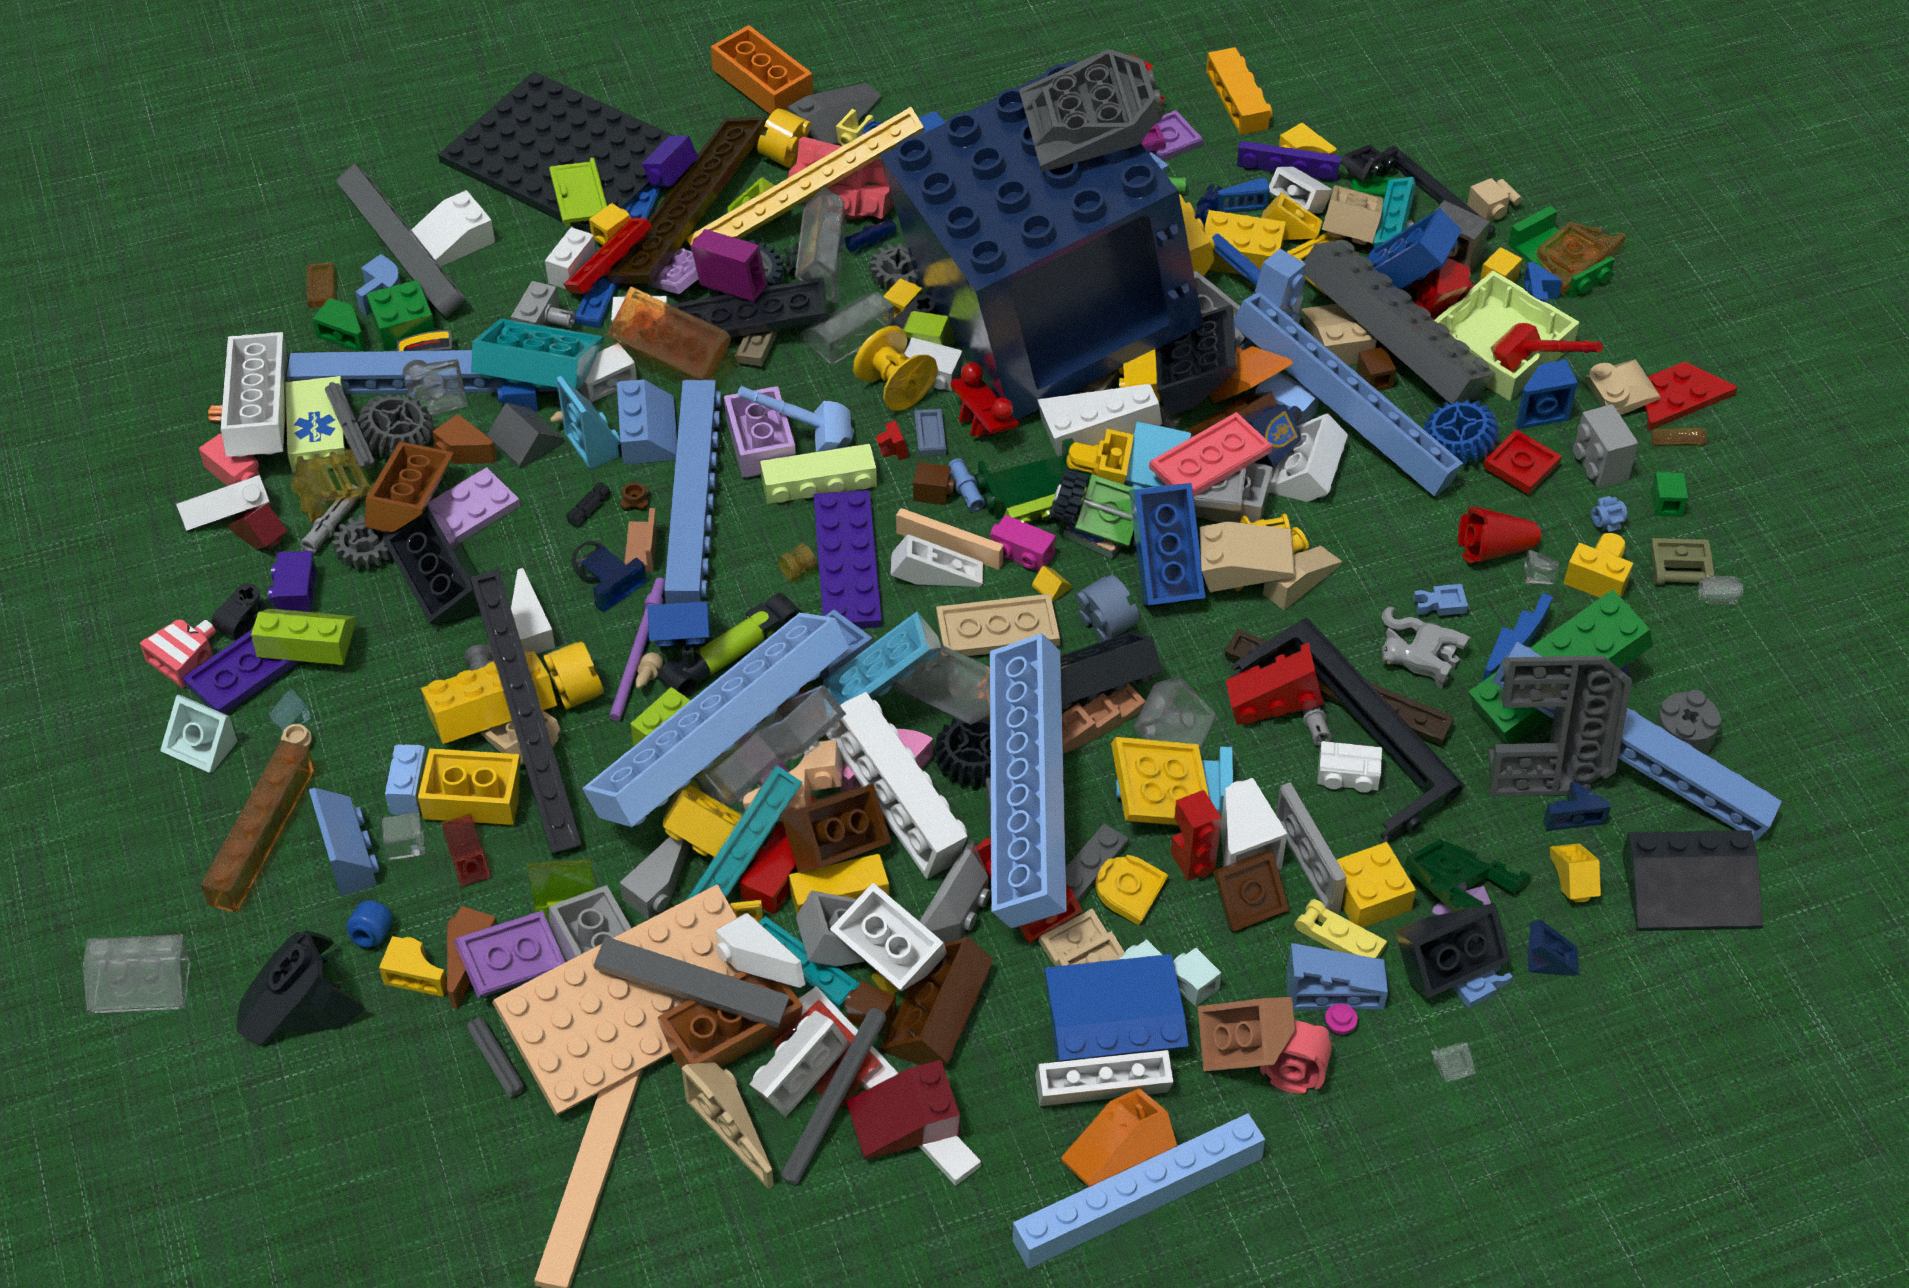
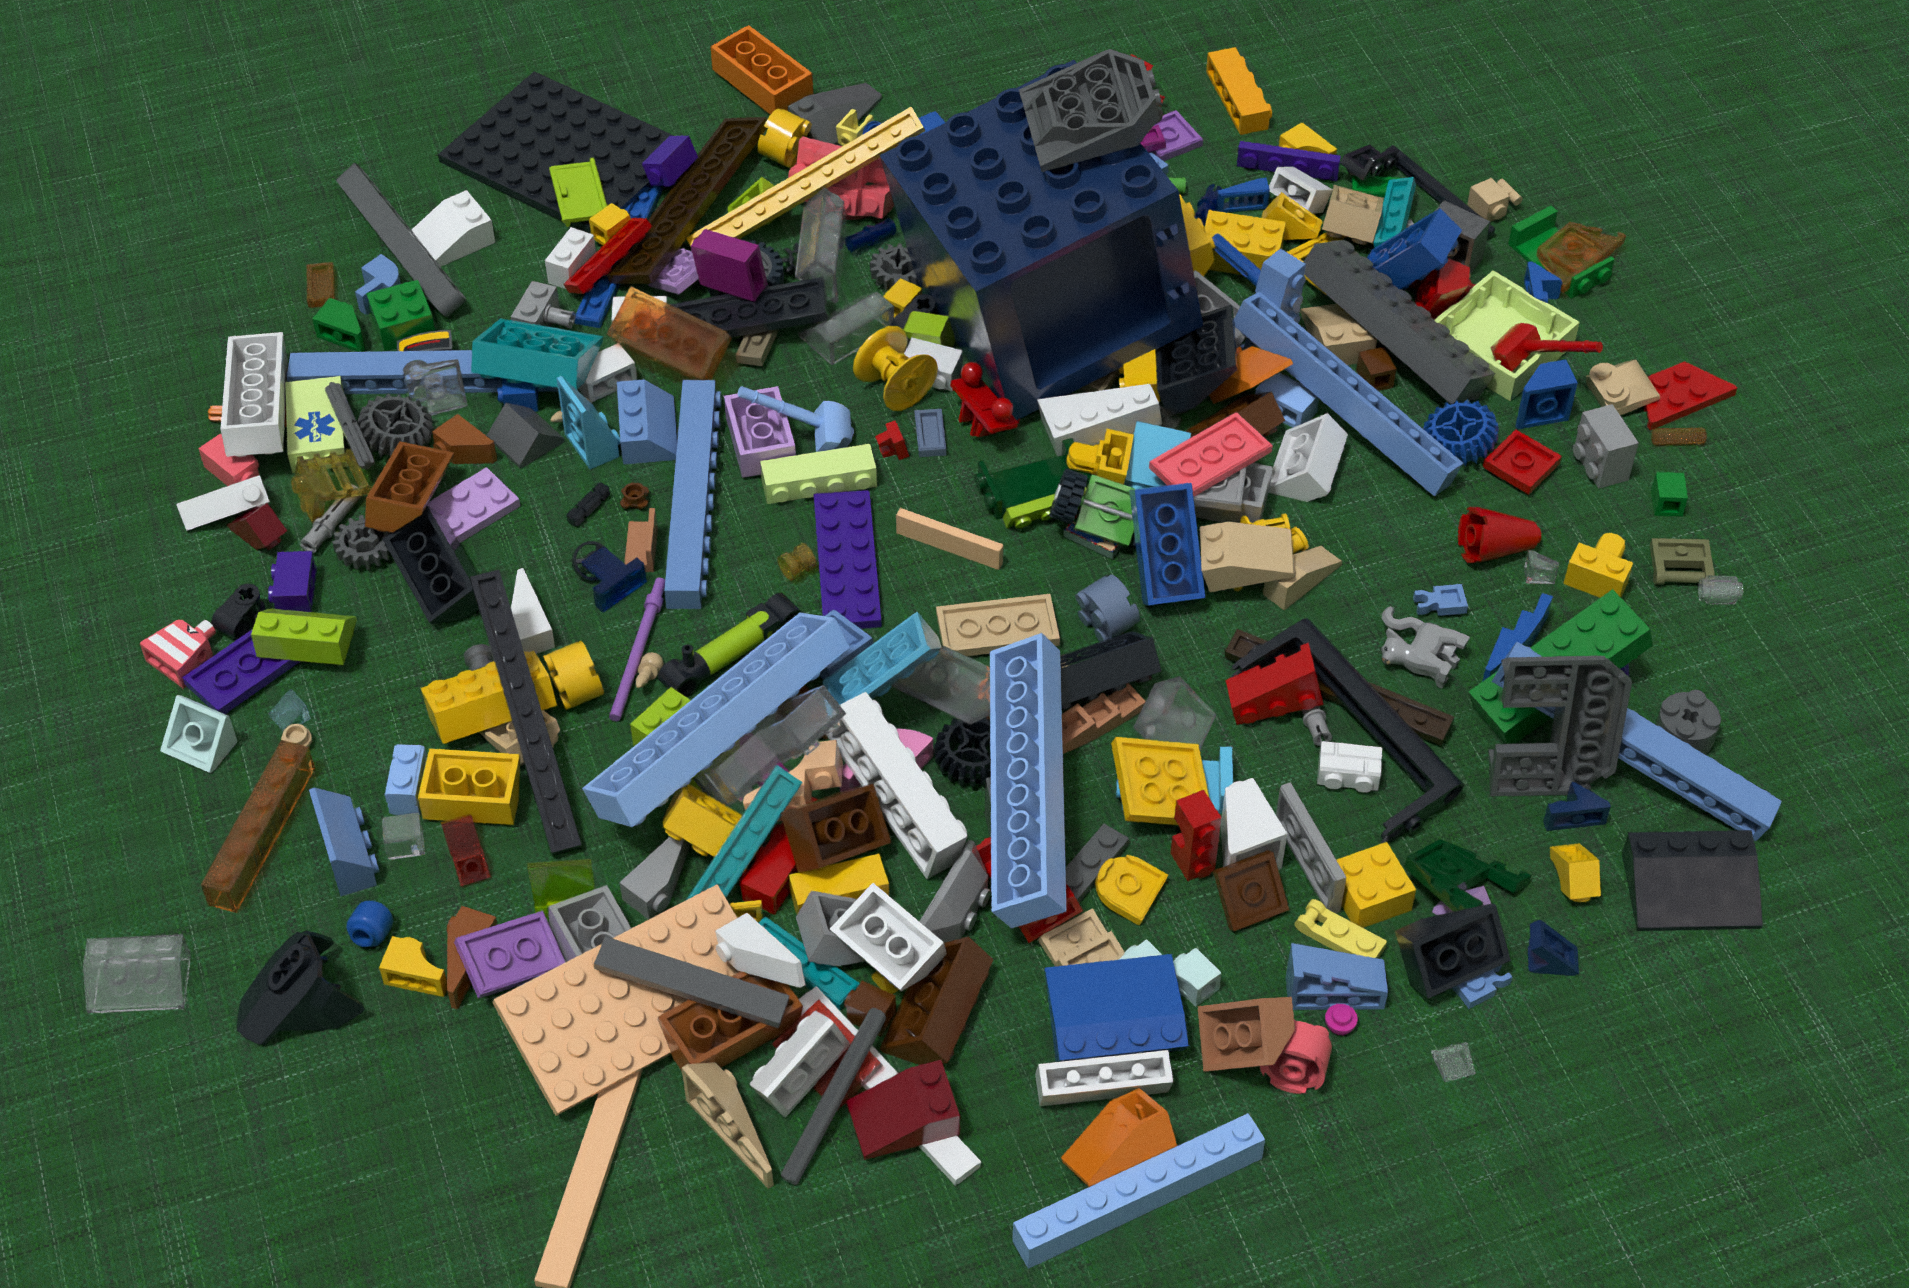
(495, 1057): dark grey axle -> none
(679, 621): blue brick -> none
(933, 483): reddish brown brick -> none
(934, 565): white slope -> none
(966, 485): medium blue pin -> none
(1024, 543): dark pink brick -> none
(1051, 583): yellow slope -> none
(1278, 427): torso -> none
(1503, 263): yellow brick -> none
(1609, 513): medium blue gear -> none

